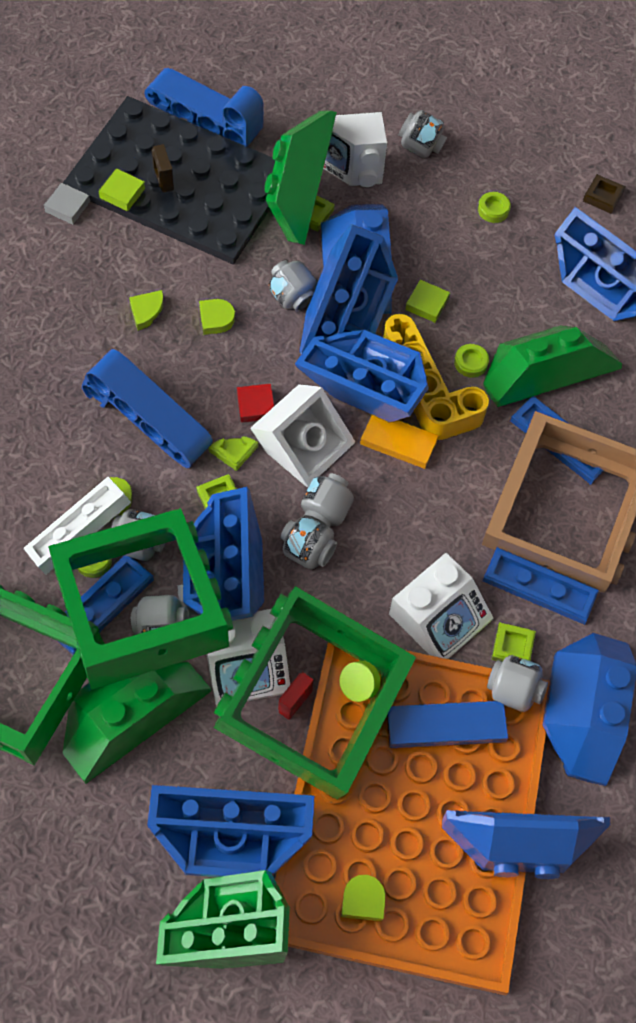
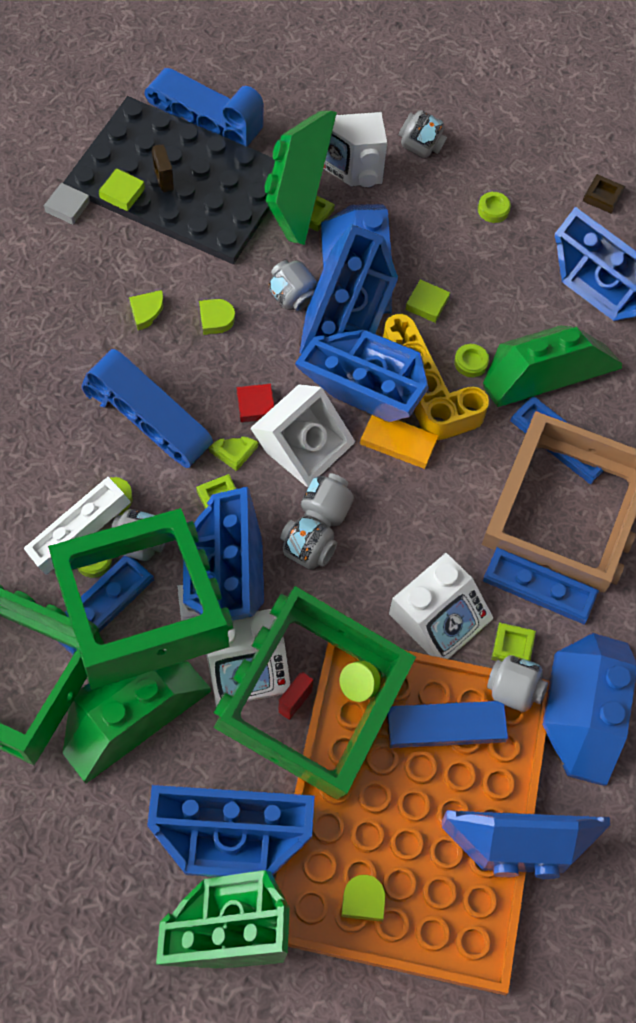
(157, 612): light grey head -> none

